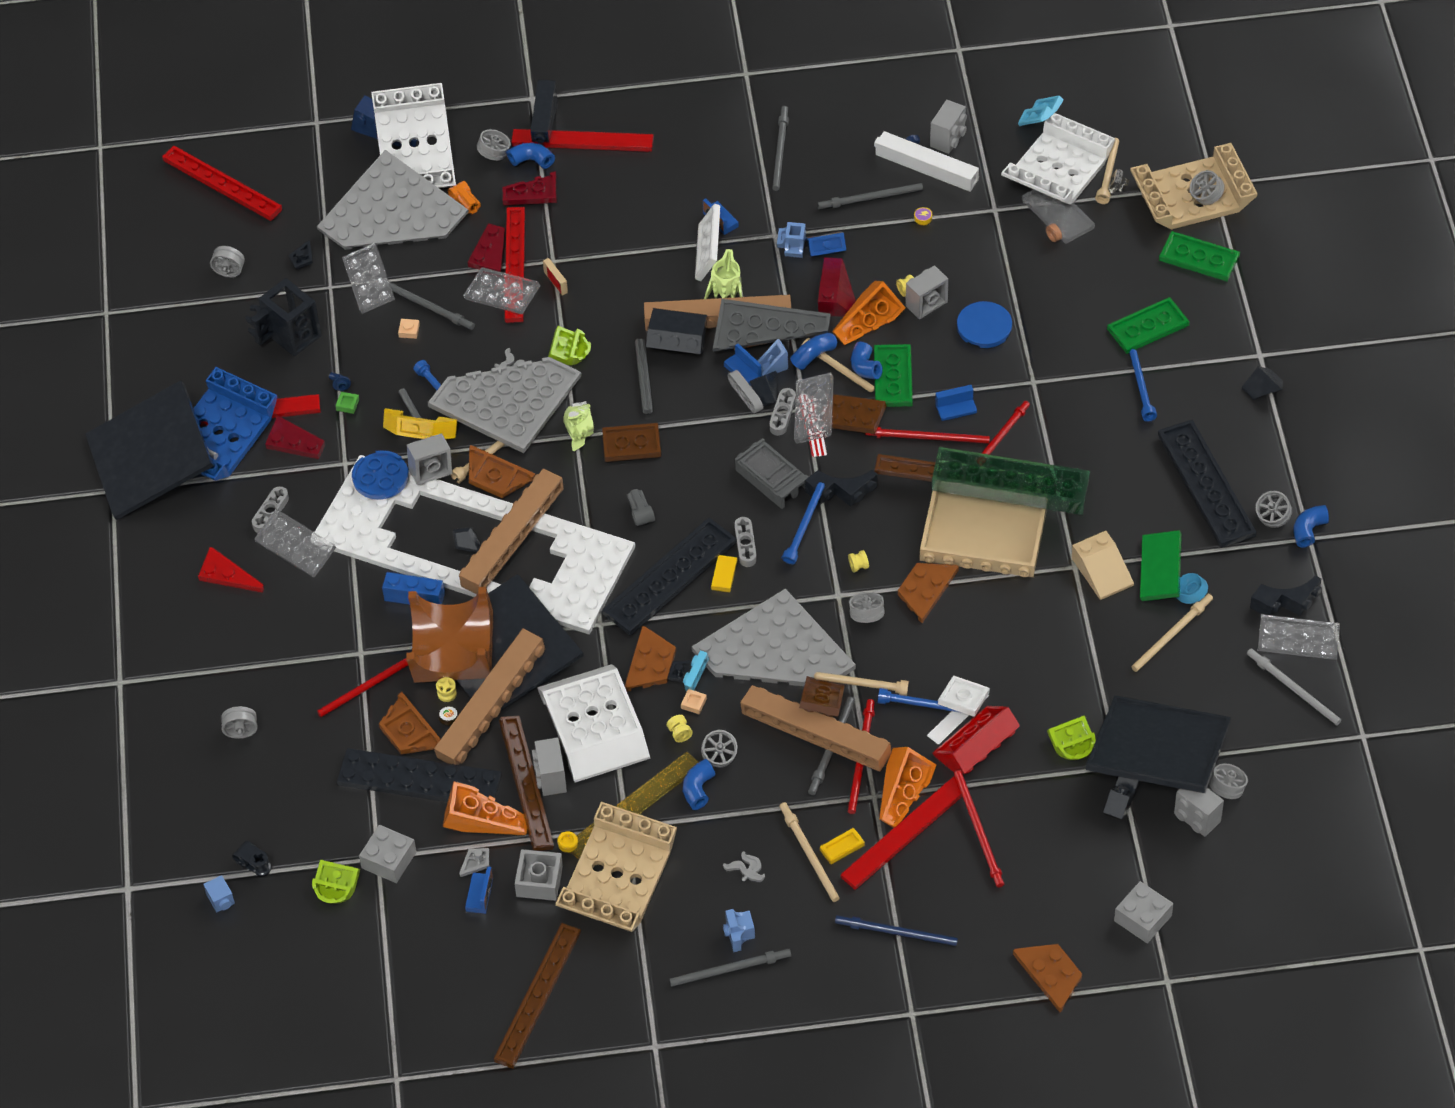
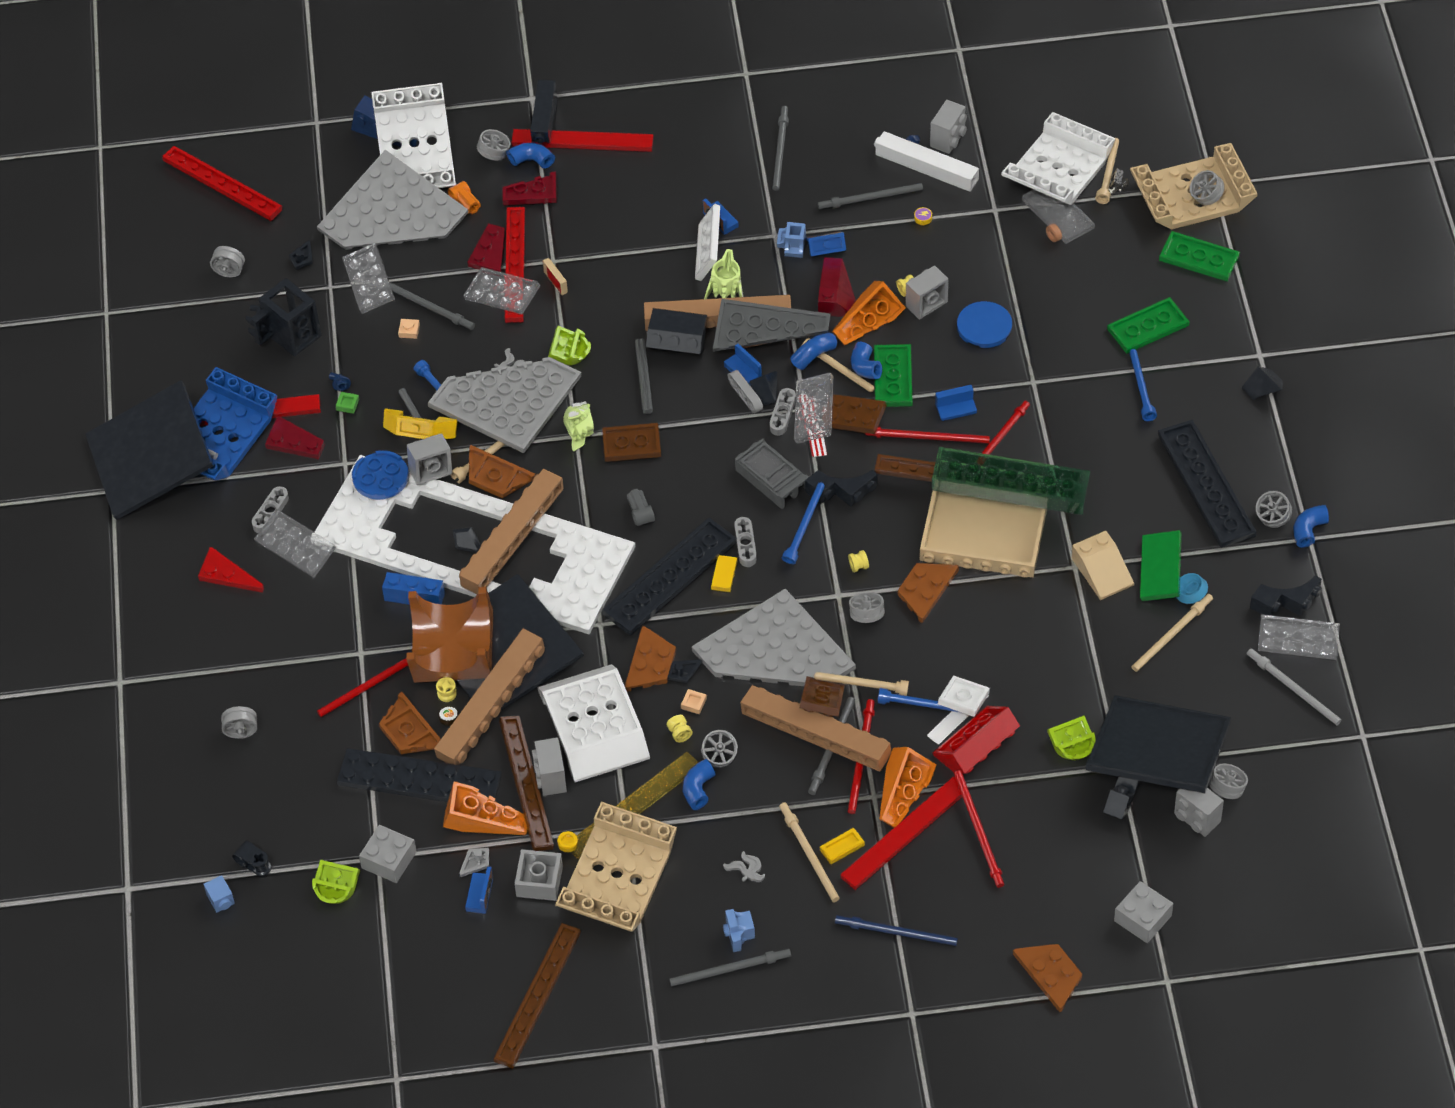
(698, 665): medium azure plate -> none
(774, 358): medium blue slope -> none
(1041, 110): medium azure slope -> none

